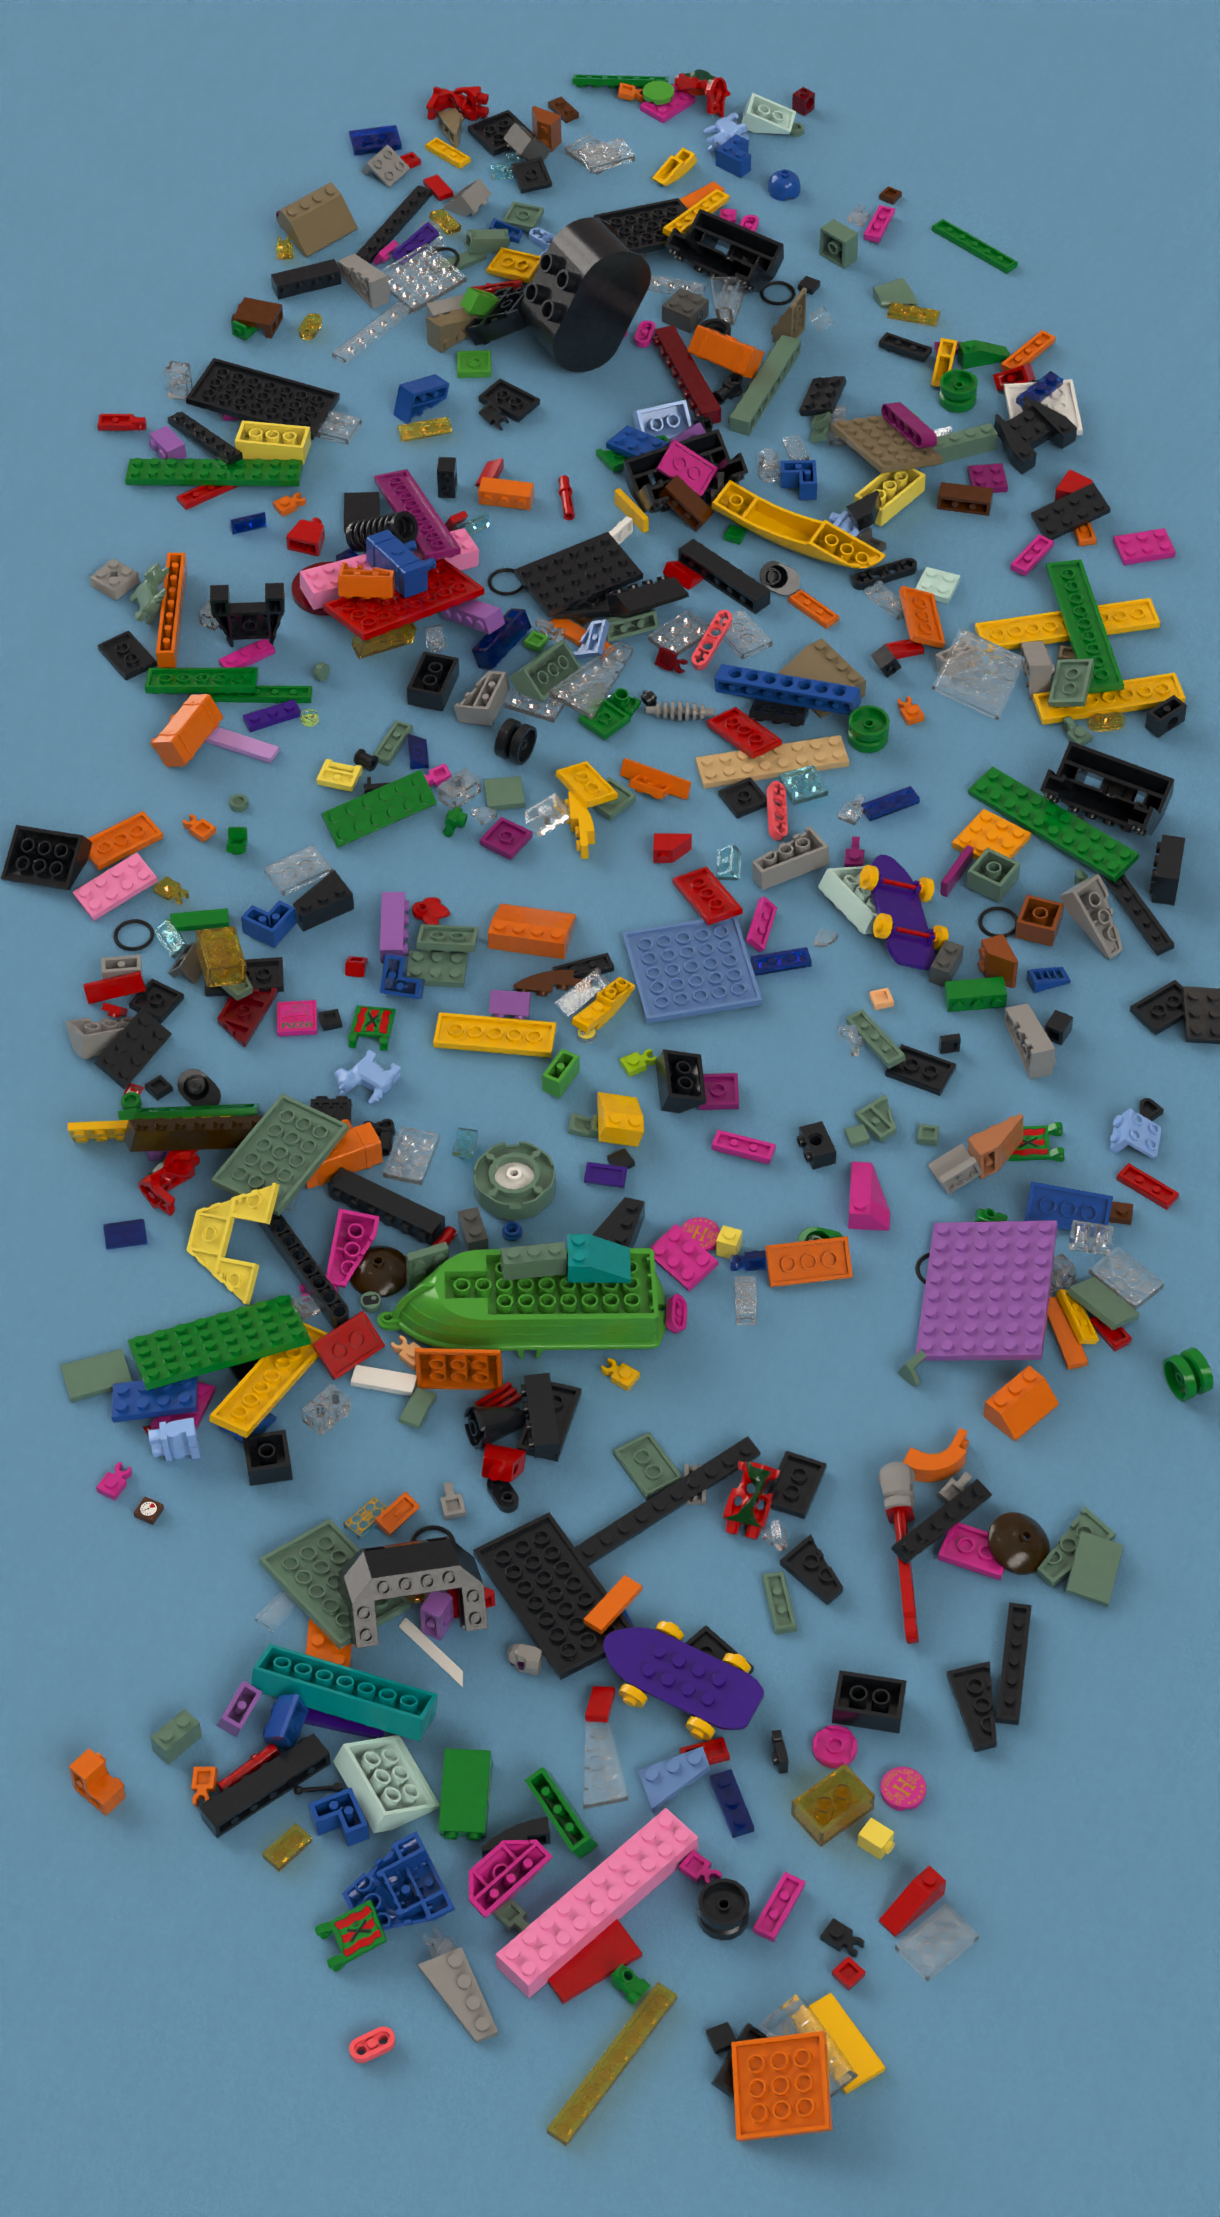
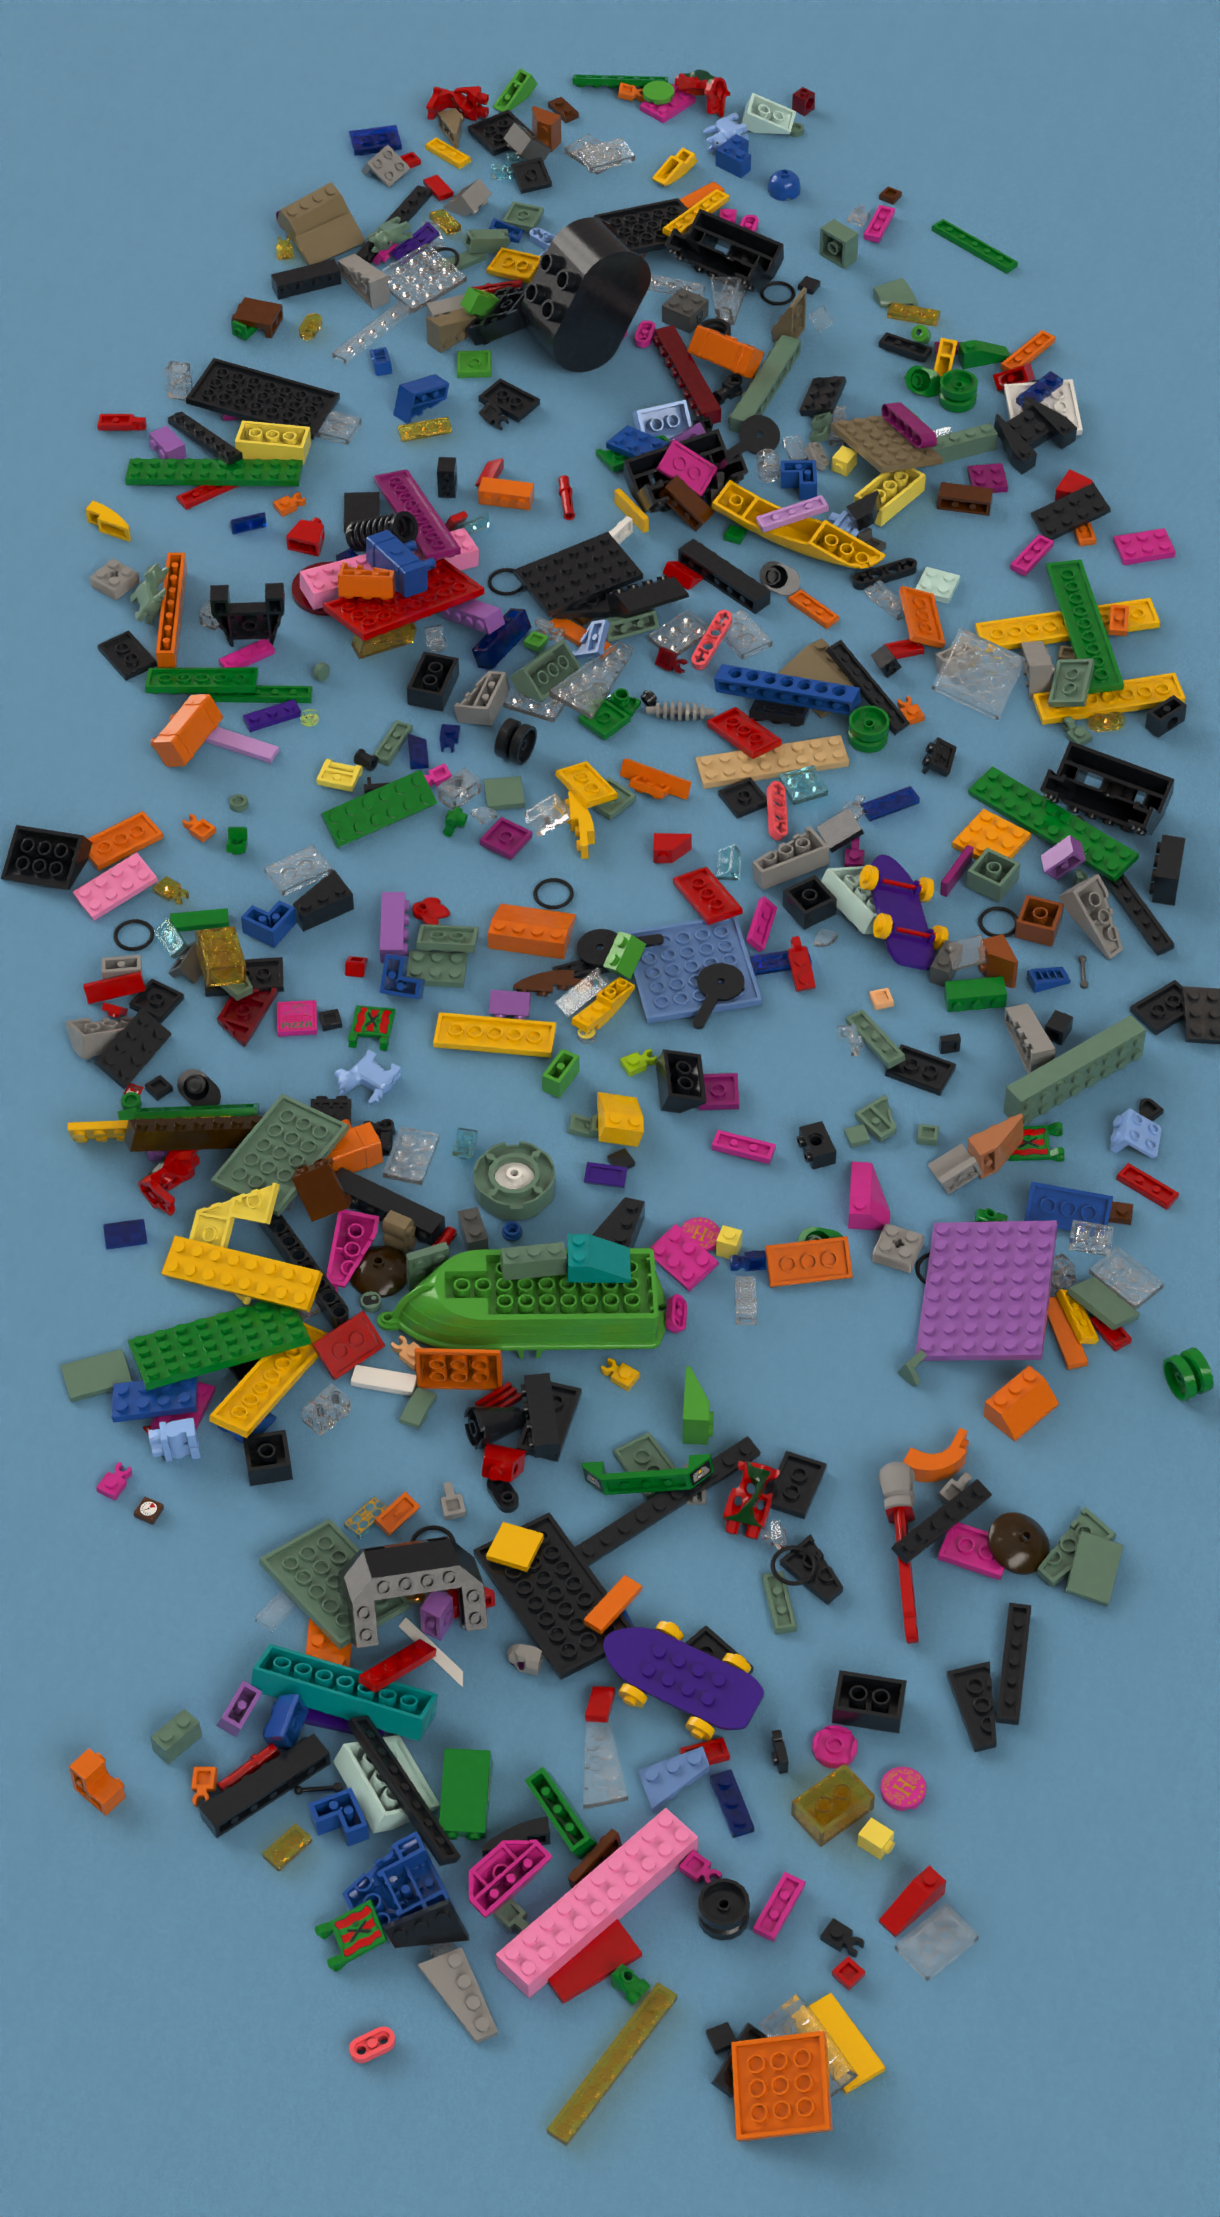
(107, 521): none -> yellow slope
(242, 1273): none -> yellow plate
(320, 1189): none -> reddish brown panel
(329, 239): none -> dark tan tile
(381, 361): none -> blue slope
(388, 234): none -> sand green animal
(397, 1665): none -> red plate
(399, 1232): none -> dark tan brick
(403, 1790): none -> black plate
(427, 1927): none -> black wing
(449, 736): none -> clear blue plate
(515, 1546): none -> yellow tile
(516, 91): none -> bright green slope
(553, 906): none -> black tyre
(594, 957): none -> black piece
(607, 1845): none -> reddish brown plate
(624, 955): none -> bright green brick
(648, 1481): none -> green slope
(696, 1412): none -> bright green slope
(715, 992): none -> black piece
(749, 439): none -> black piece
(792, 513): none -> lavender plate
(793, 1583): none -> black tyre
(800, 966): none -> red hinge
(809, 902): none -> black brick
(816, 452): none -> light grey plate
(840, 830): none -> tile
(844, 461): none -> light yellow brick
(868, 687): none -> black tile
(898, 1248): none -> light grey brick
(922, 381): none -> green piece
(924, 338): none -> bright green brick
(939, 757): none -> black bracket
(967, 952): none -> clear piece
(1063, 857): none -> medium lavender brick
(1075, 1070): none -> sand green brick
(1084, 984): none -> dark grey hinge
(1118, 620): none -> orange plate

